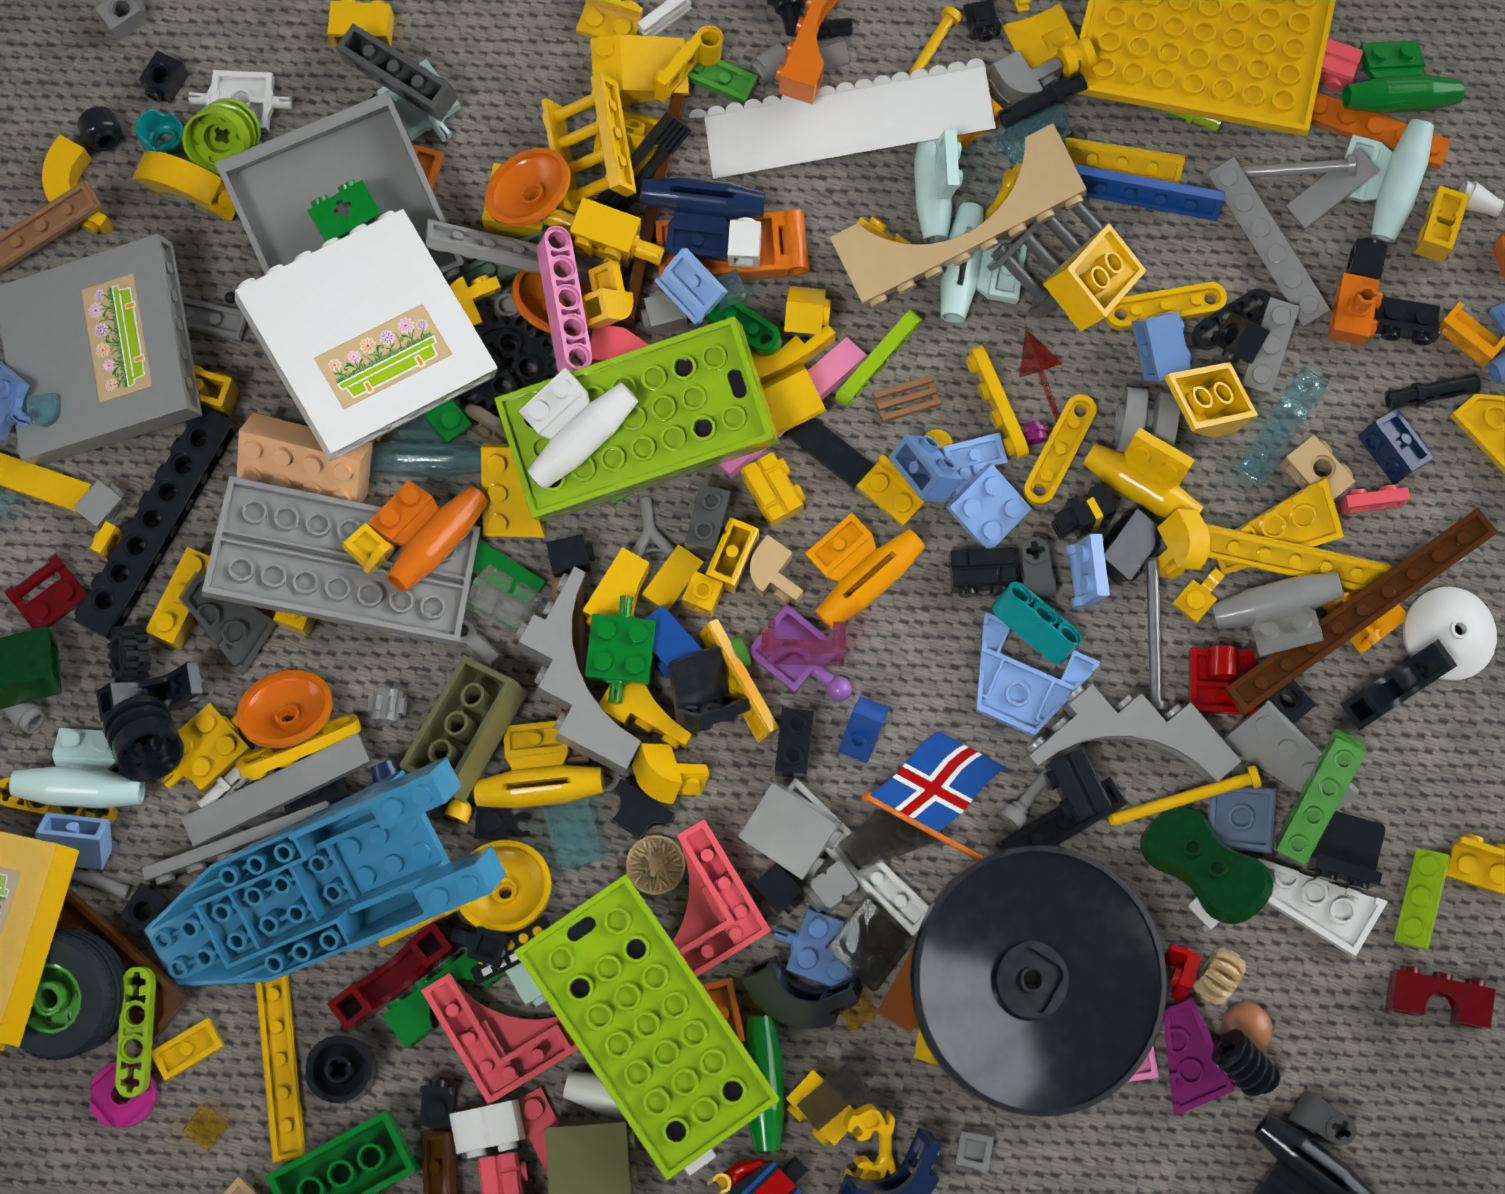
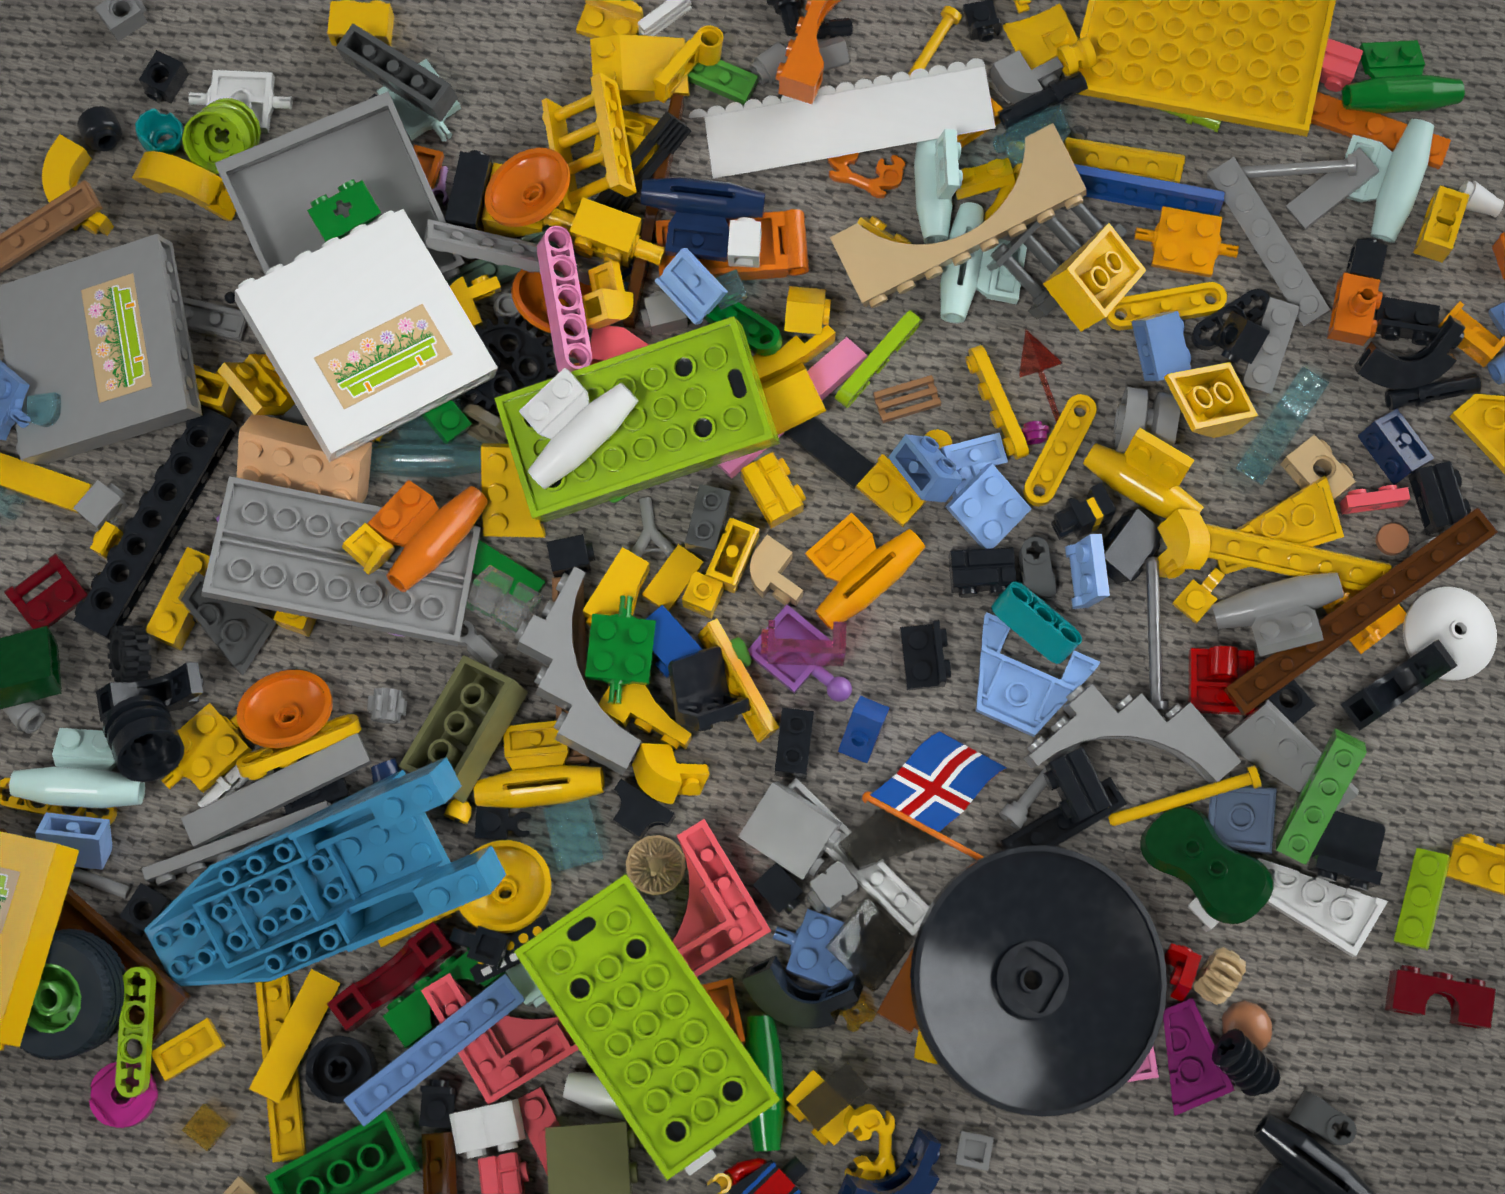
(257, 385): none -> yellow plate
(294, 1036): none -> yellow tile
(434, 1049): none -> medium blue plate
(440, 189): none -> lavender hand
(469, 190): none -> black brick
(889, 175): none -> orange helmet
(924, 656): none -> black bracket
(985, 178): none -> yellow plate
(1186, 241): none -> light orange plate
(1392, 539): none -> nougat tile
(1413, 369): none -> black arch
(1438, 496): none -> black brick

